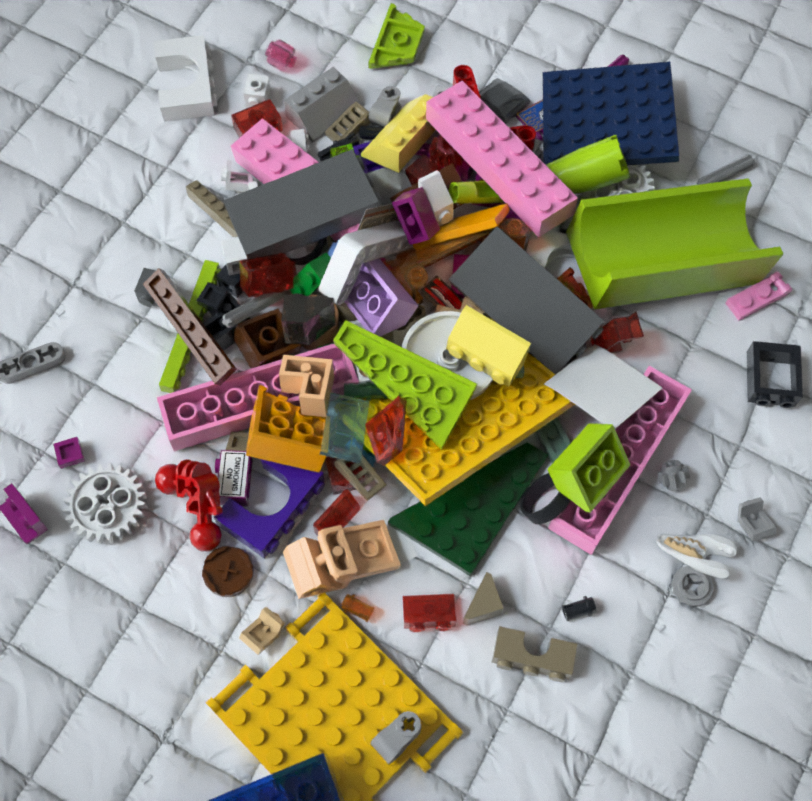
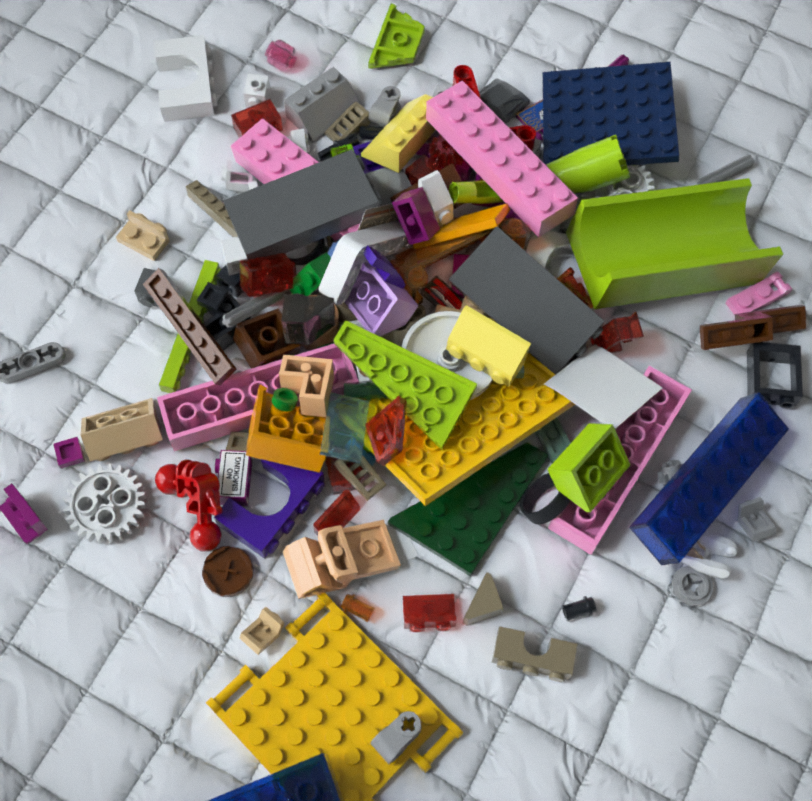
(121, 430): none -> tan slope
(143, 236): none -> tan bracket
(284, 399): none -> green tile
(383, 267): none -> dark purple slope
(709, 479): none -> clear blue brick
(752, 327): none -> reddish brown bracket

